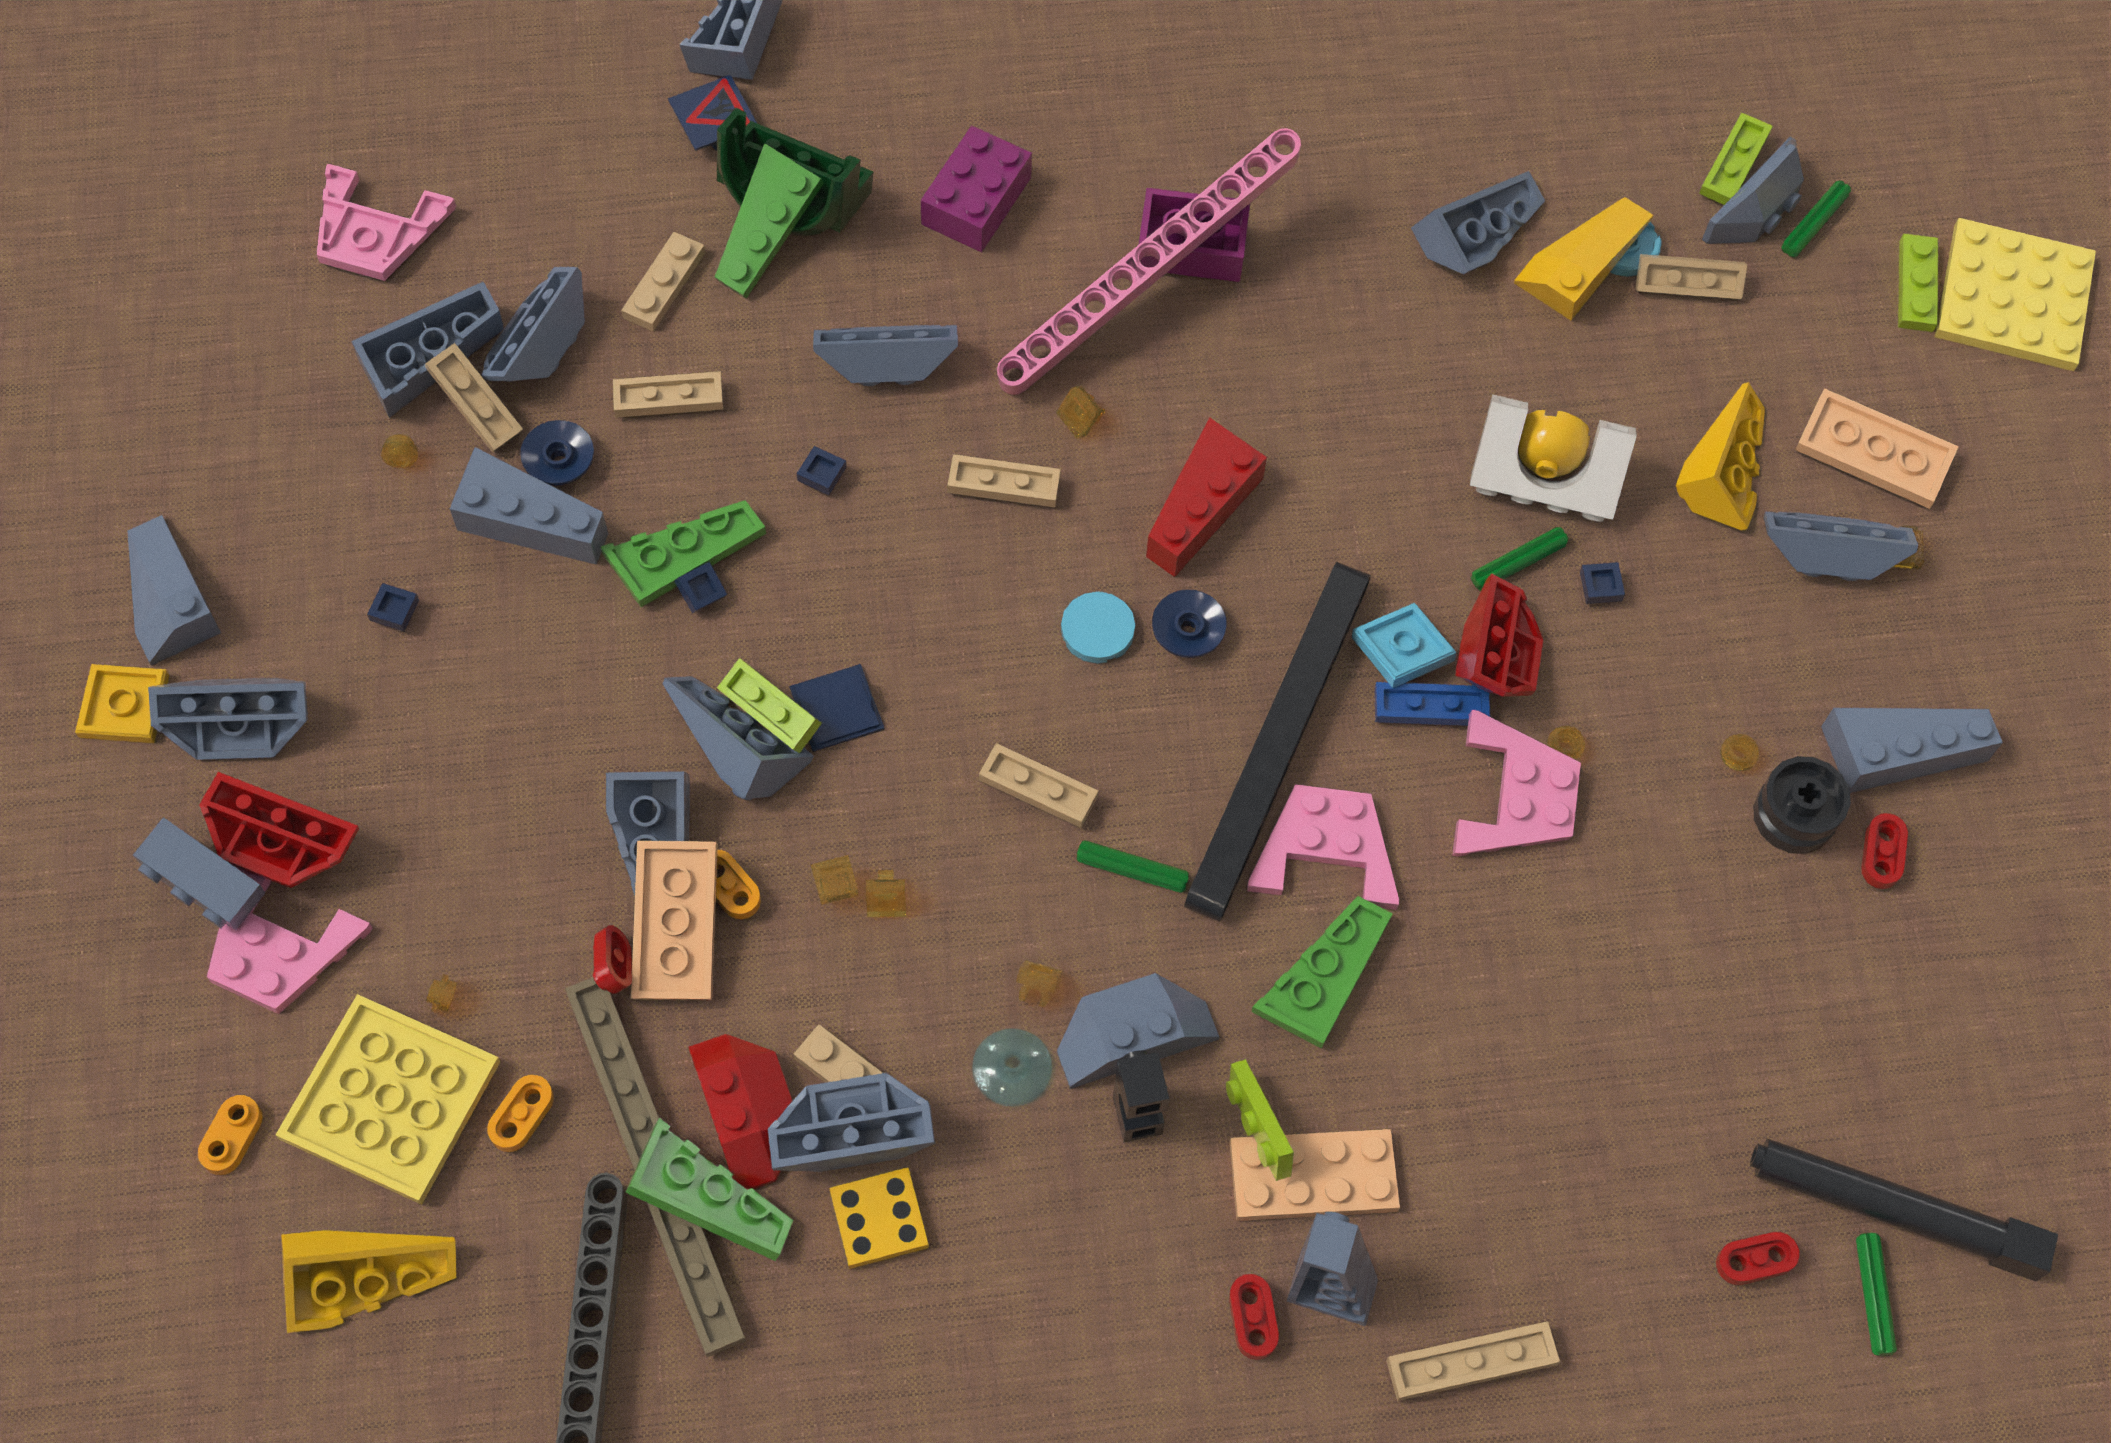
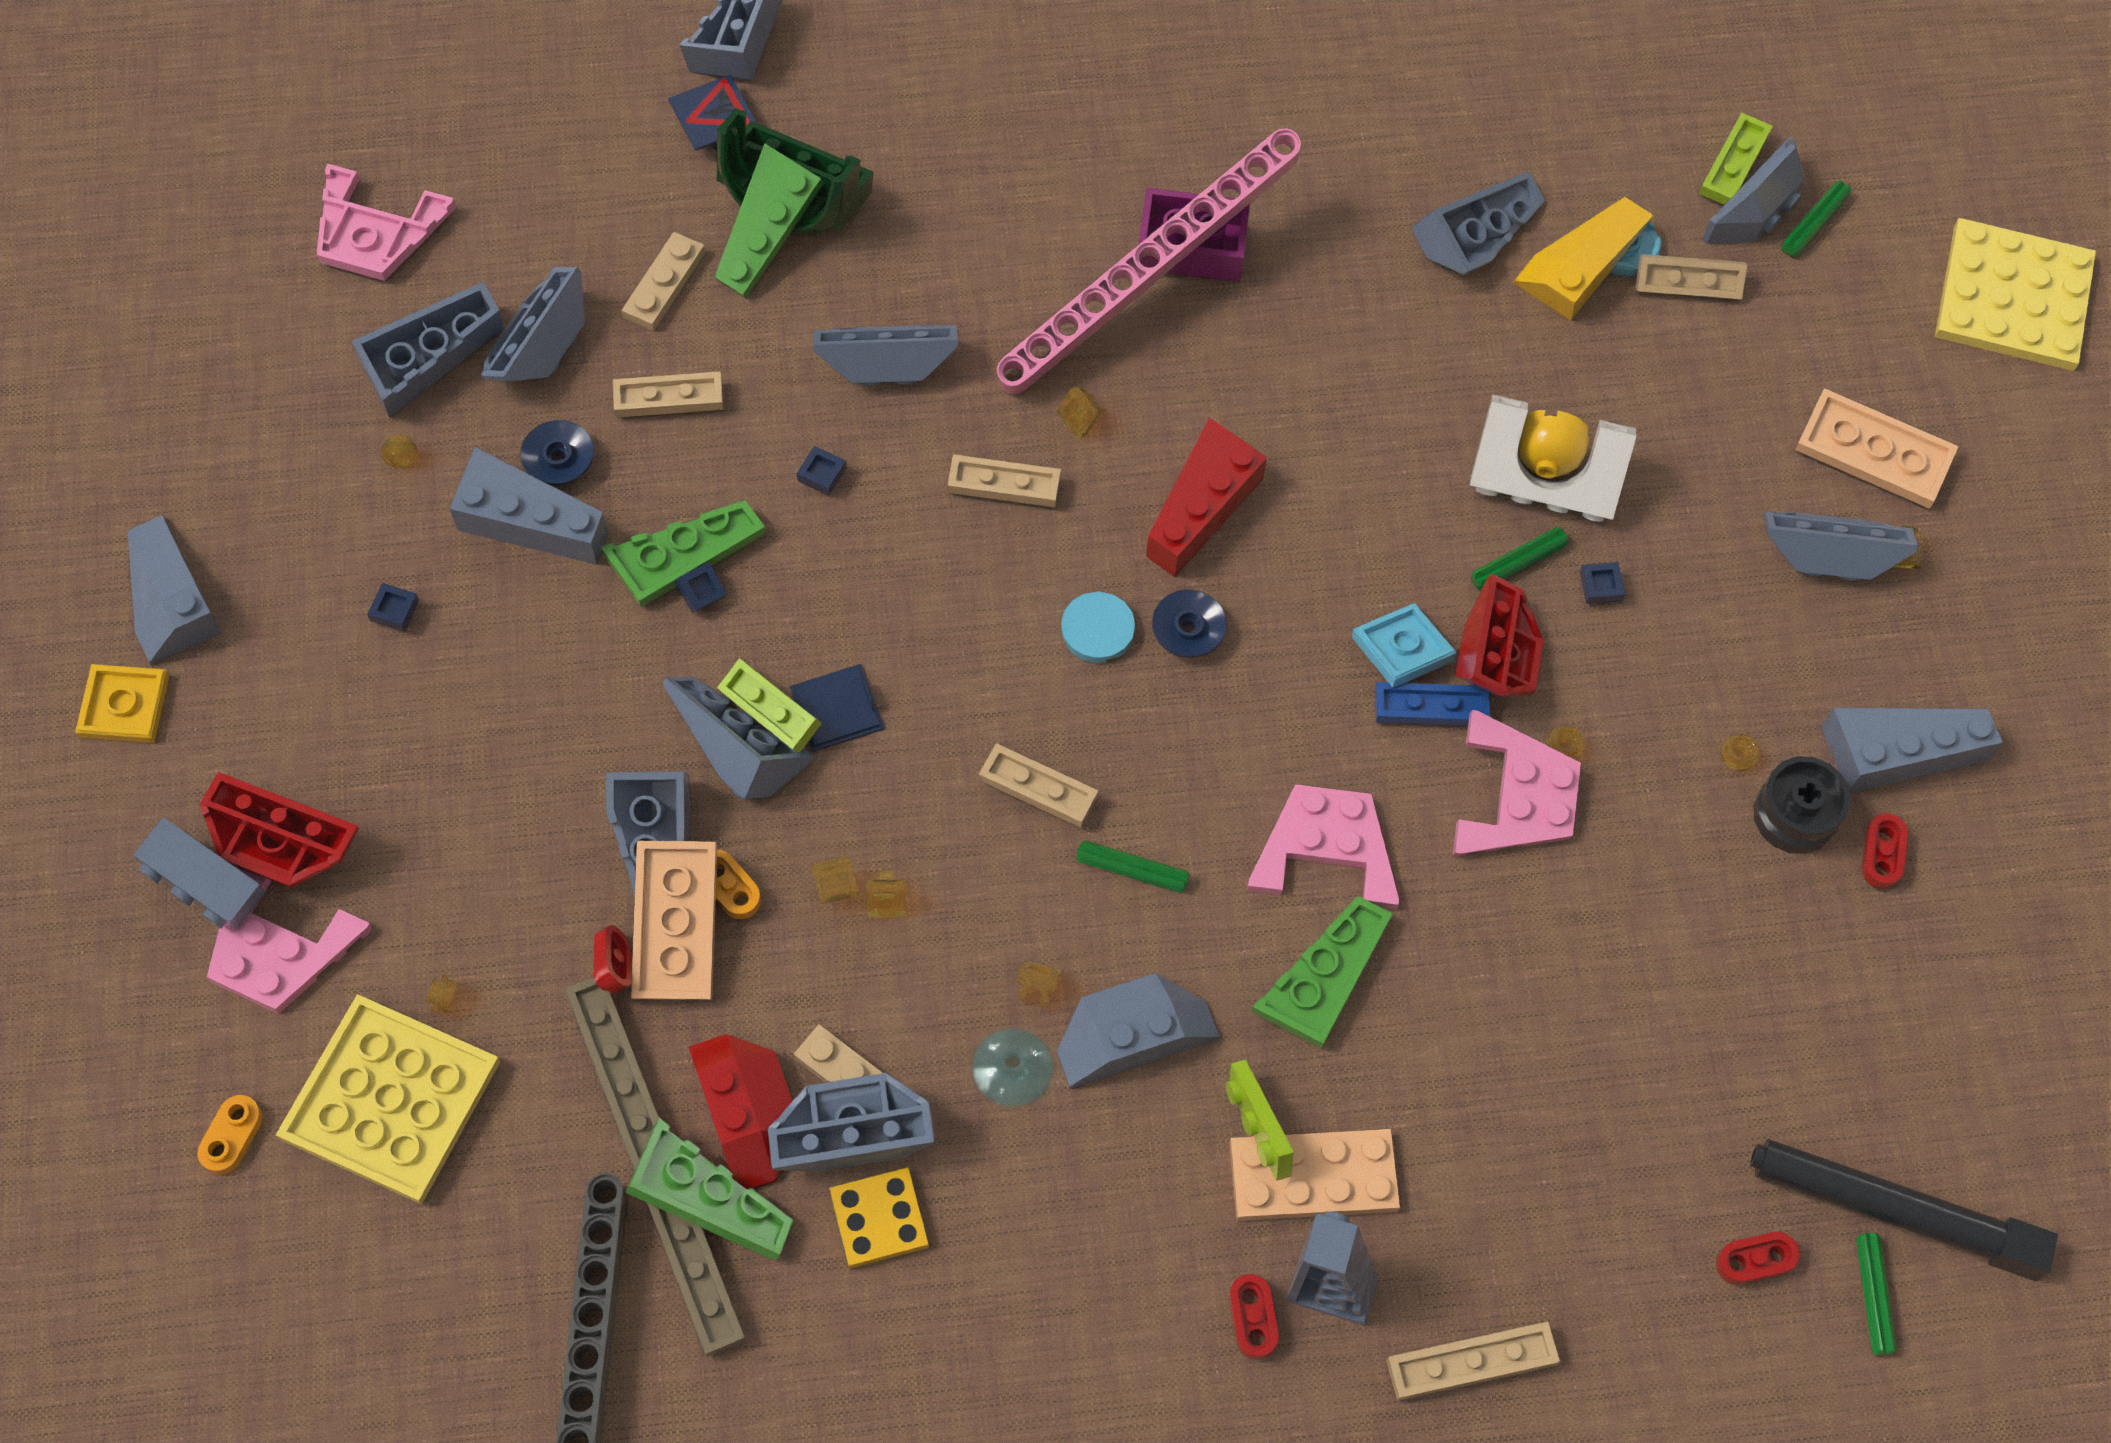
(229, 715): sand blue wedge -> none
(350, 1272): yellow wedge -> none
(473, 397): tan plate -> none
(517, 1113): light orange plate -> none
(976, 188): magenta brick -> none
(1140, 1095): black arch -> none
(1277, 743): black beam -> none
(1721, 467): yellow wedge -> none
(1918, 282): lime plate -> none

